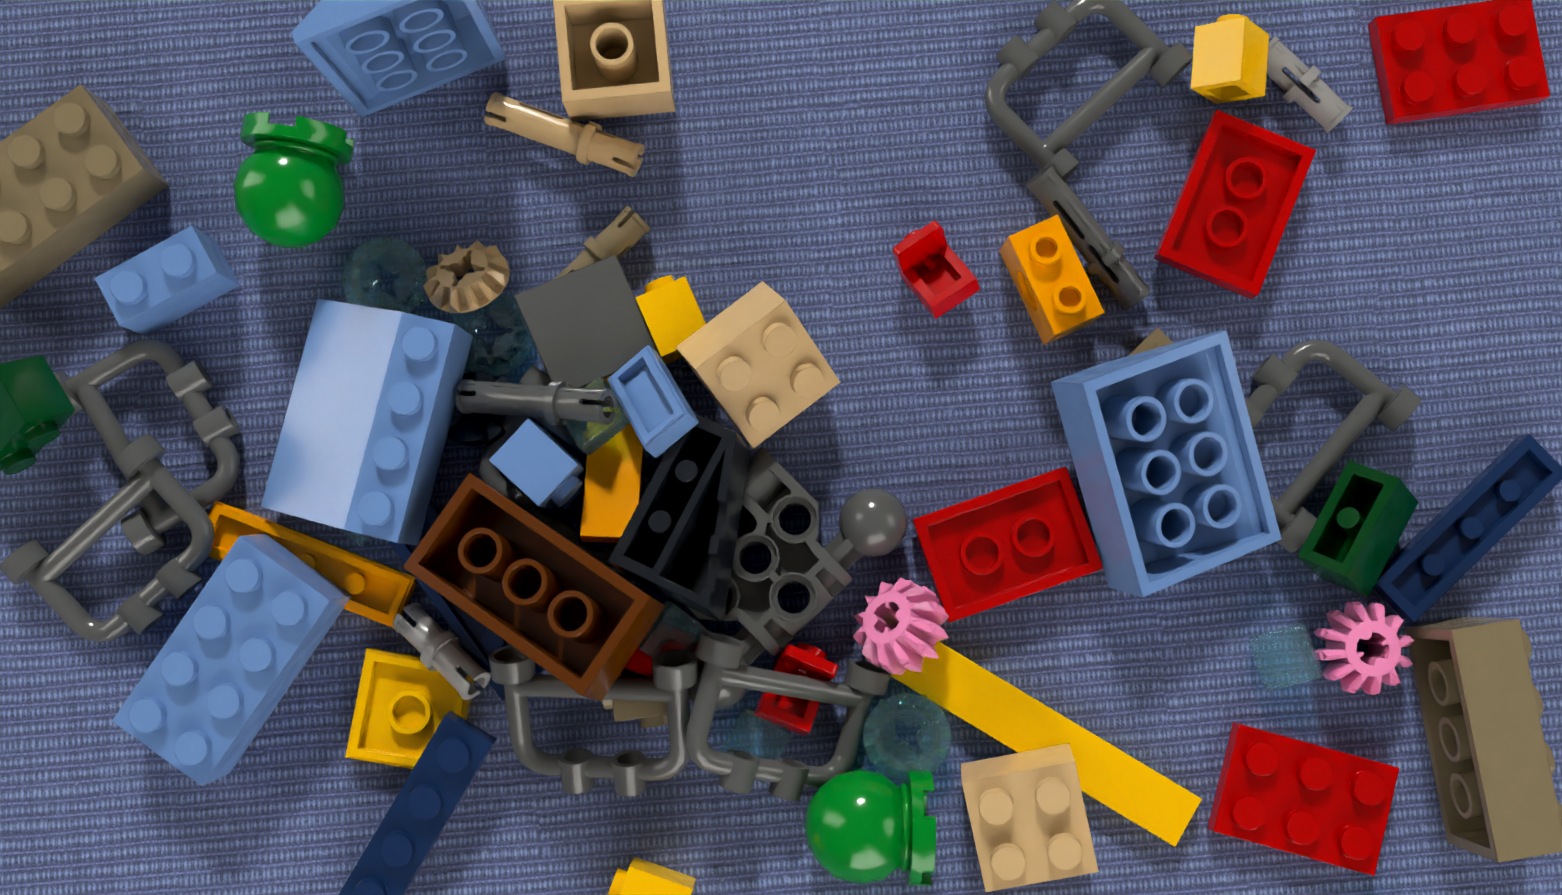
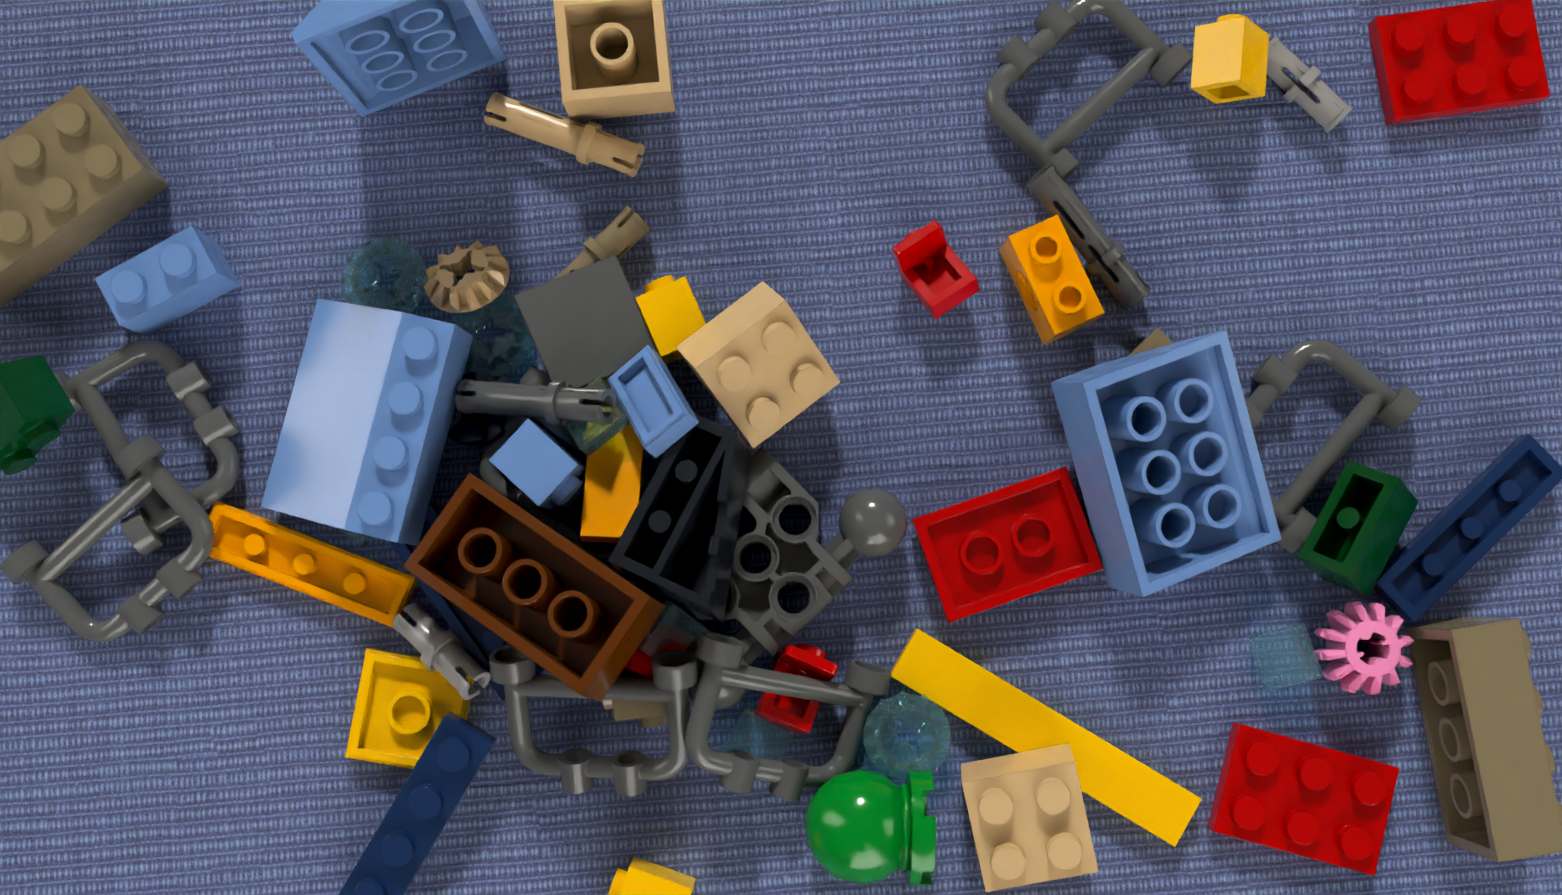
(231, 658): medium blue brick -> none
(290, 181): green tile -> none
(901, 626): bright pink gear -> none
(1234, 204): red plate -> none

